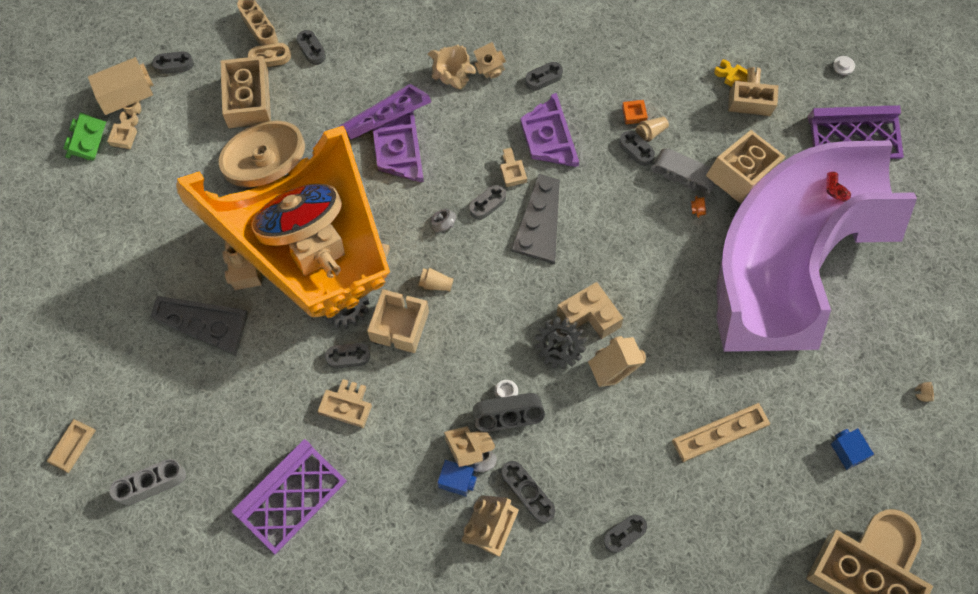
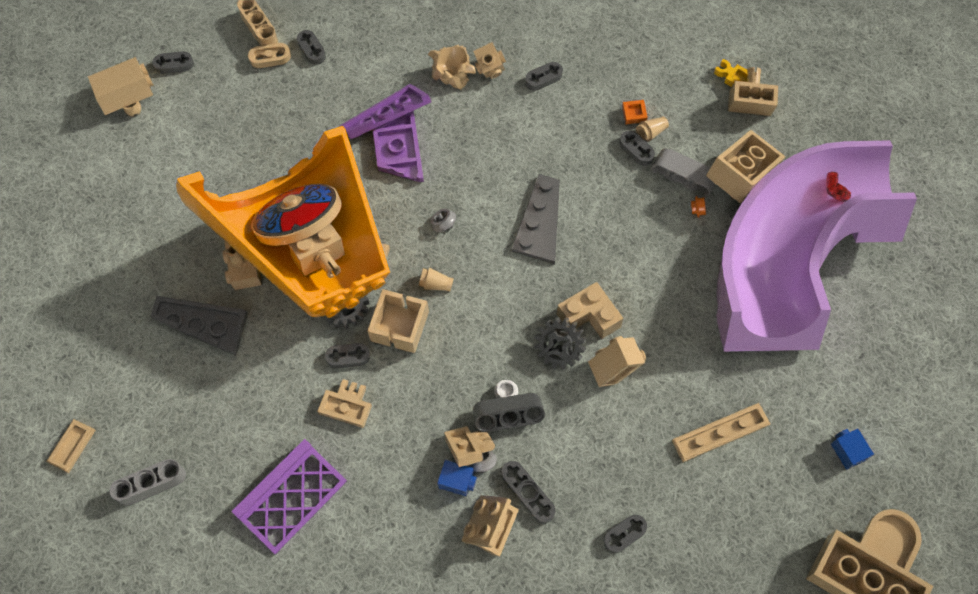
(85, 137): bright green bracket -> none
(123, 134): tan plate -> none
(245, 91): tan brick -> none
(261, 153): tan dish -> none
(485, 198): dark grey beam -> none
(512, 170): tan plate -> none
(549, 134): medium lavender wing -> none
(844, 65): white plate -> none
(857, 115): medium lavender fence -> none
(927, 392): tan hinge -> none

